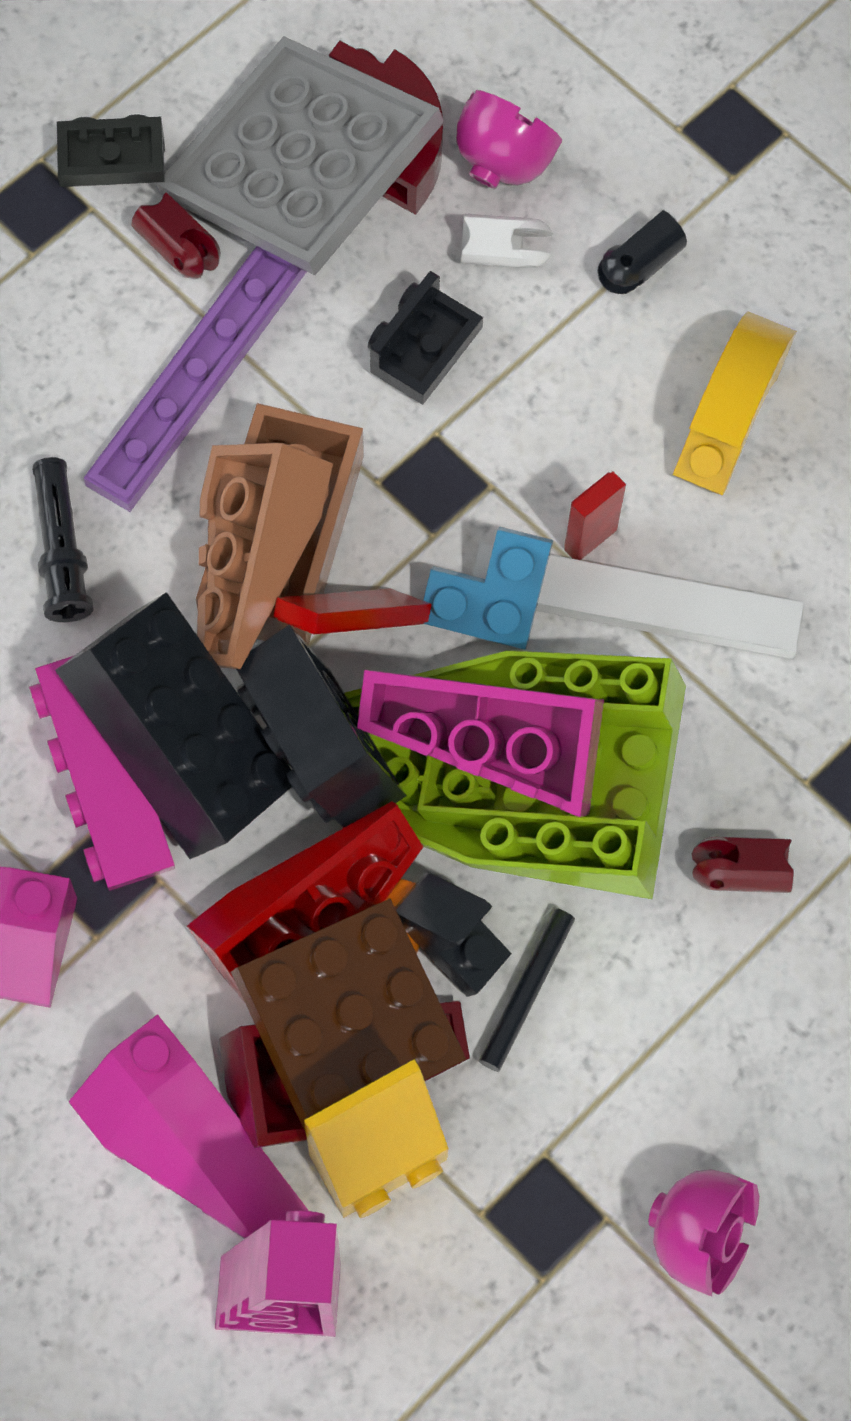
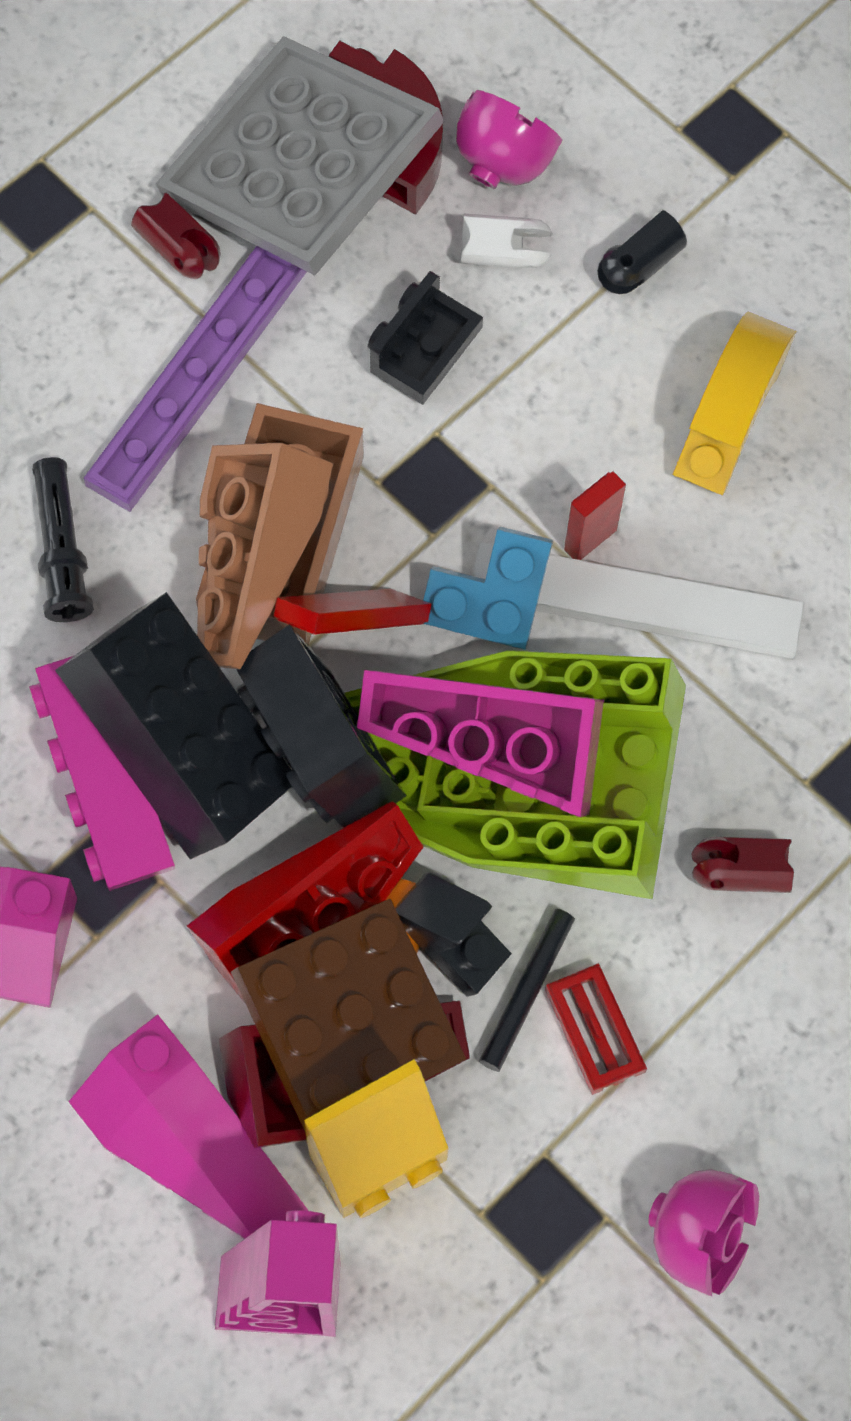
(110, 151): pearl dark grey bracket -> none
(614, 1074): none -> red tile

